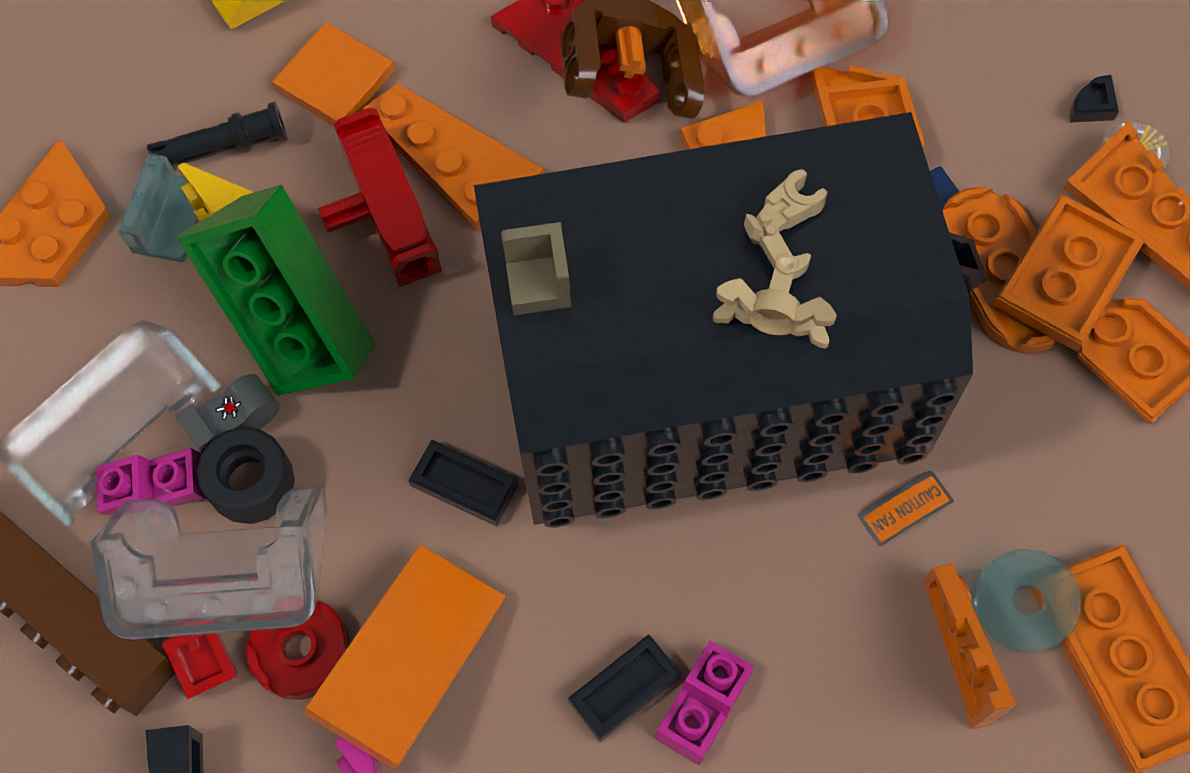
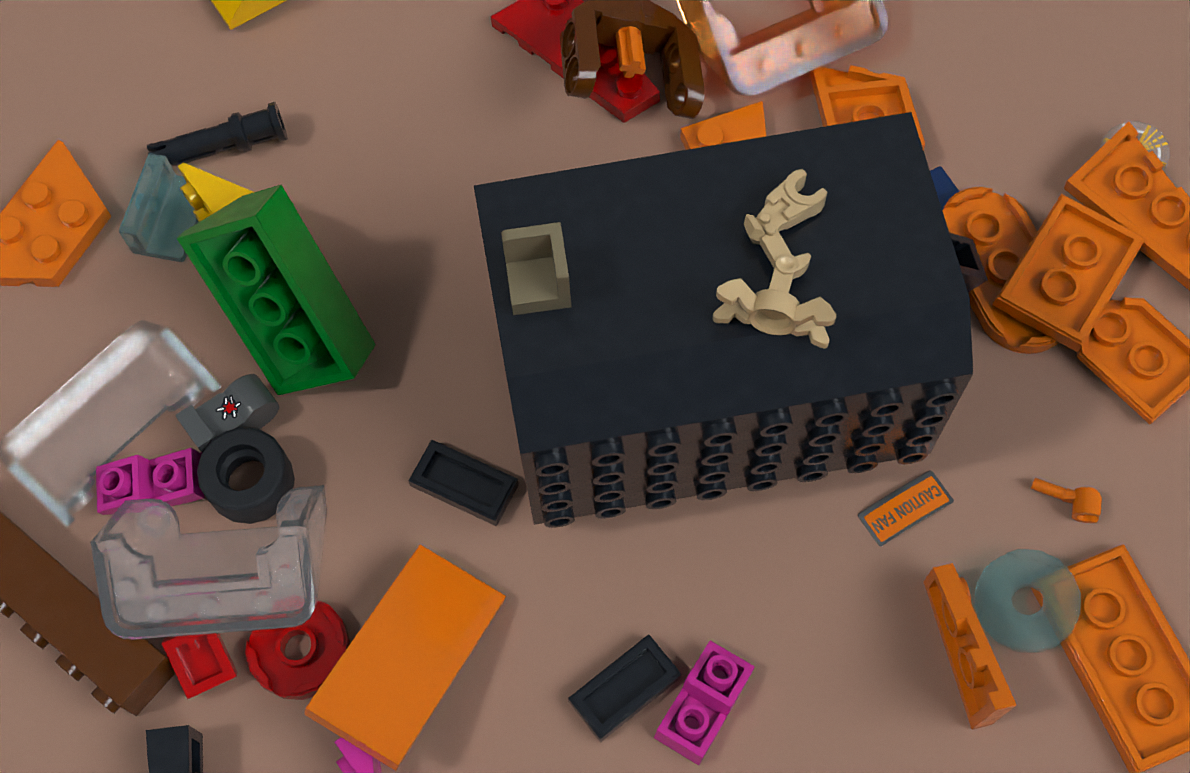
(333, 74): orange tile -> none
(383, 198): red piece -> none
(447, 149): orange wing -> none
(1085, 500): none -> orange hand
(1095, 102): black tile -> none

